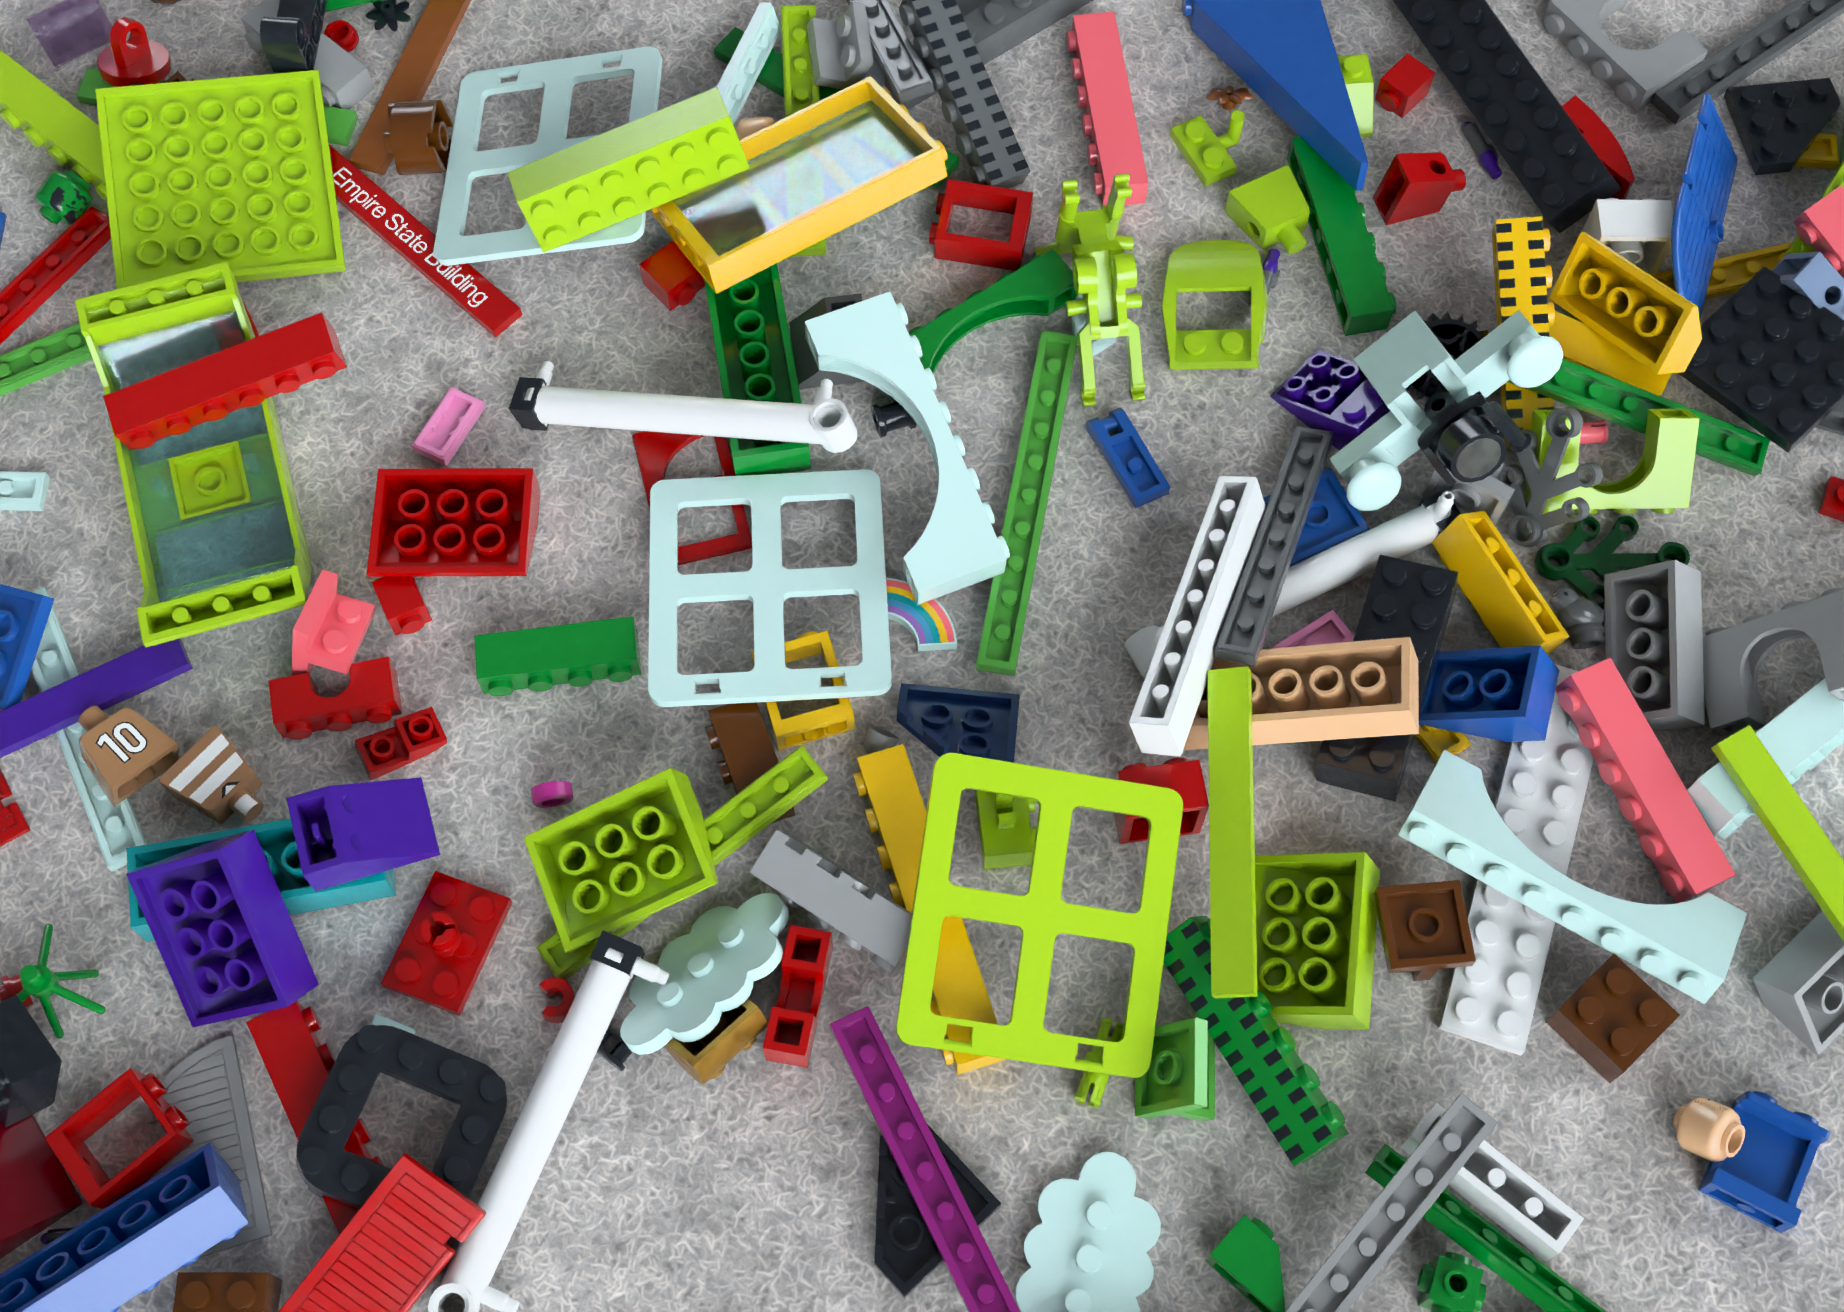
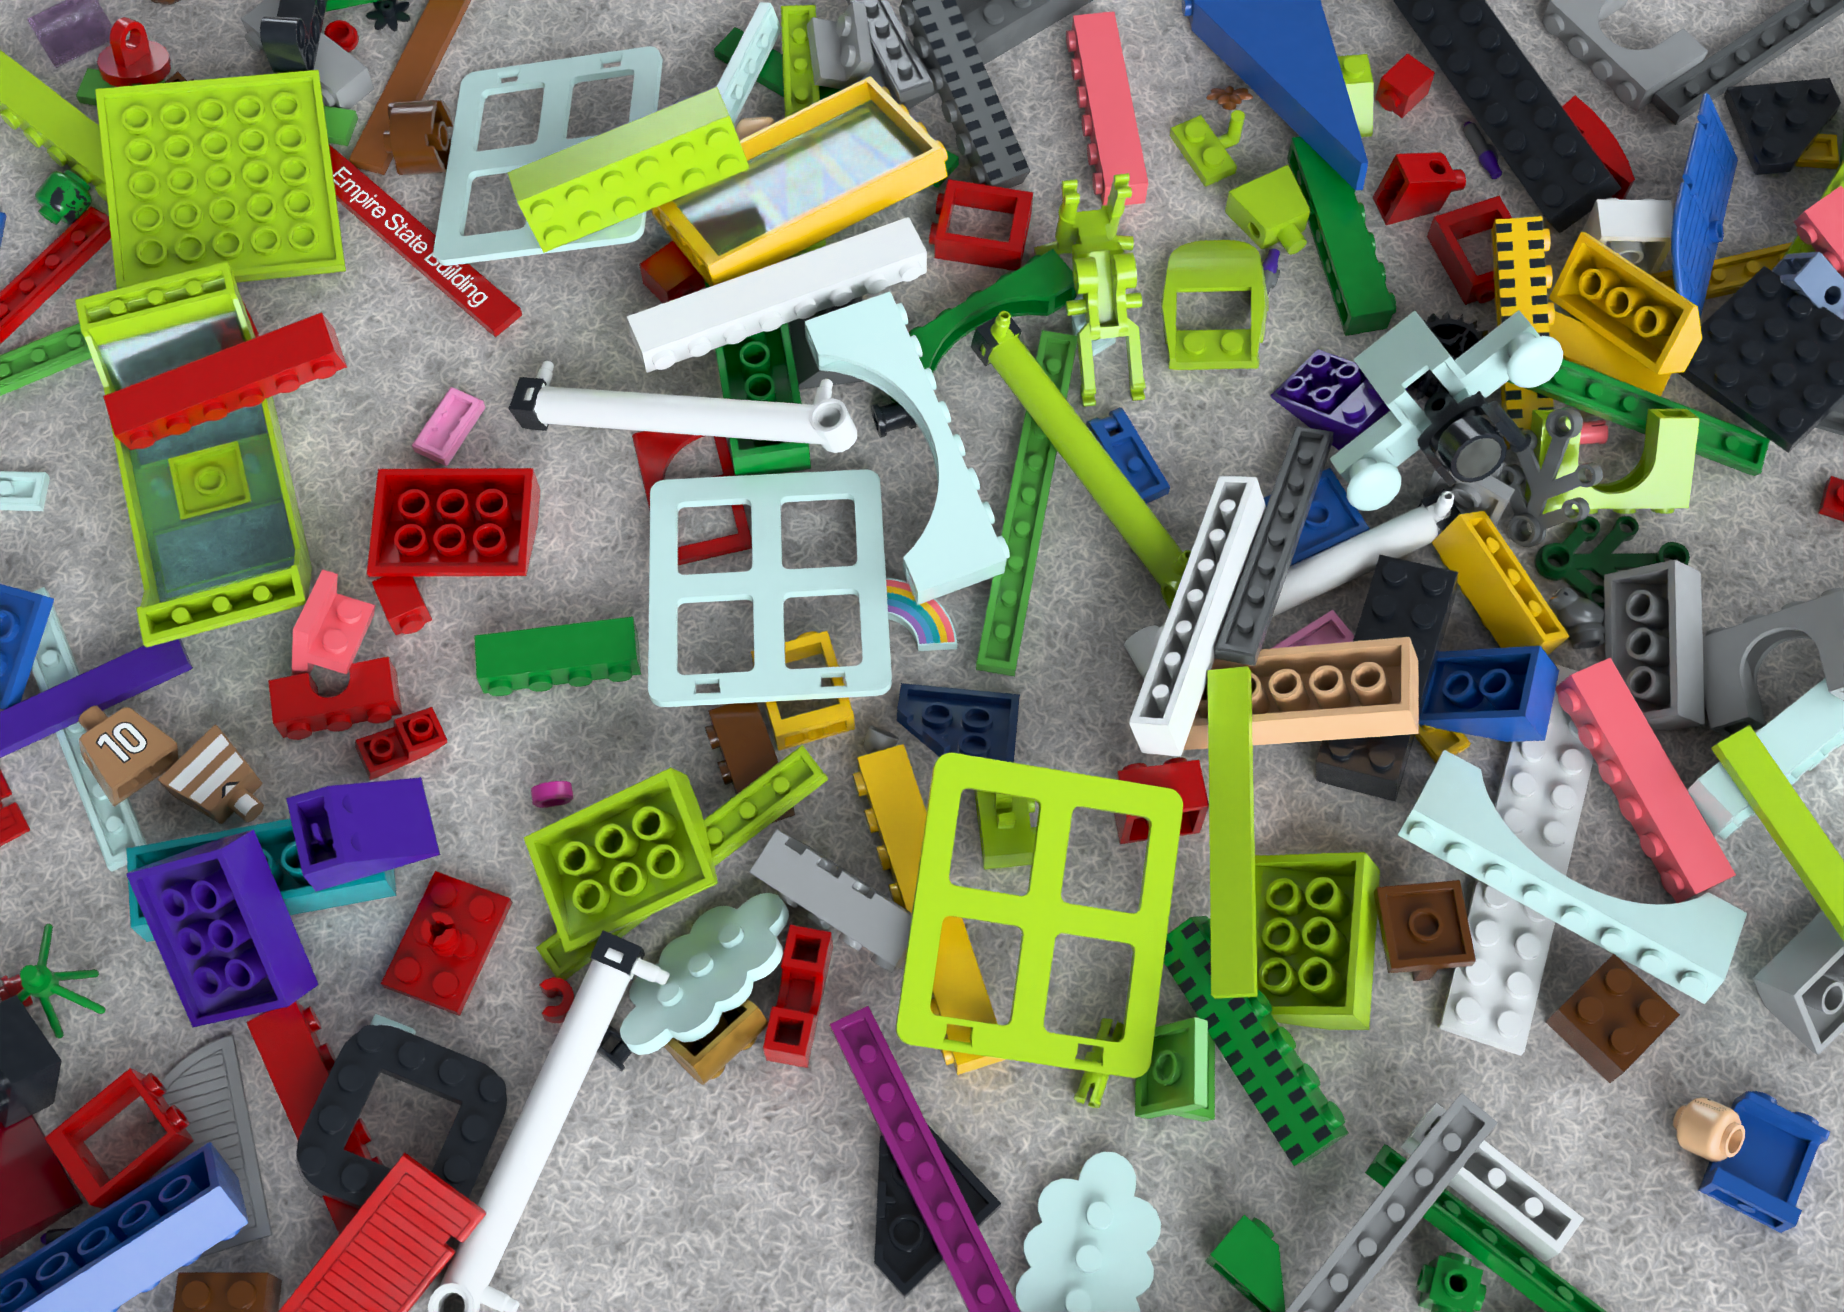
(777, 294): none -> white brick
(1000, 344): none -> lime piece
(1459, 224): none -> red window

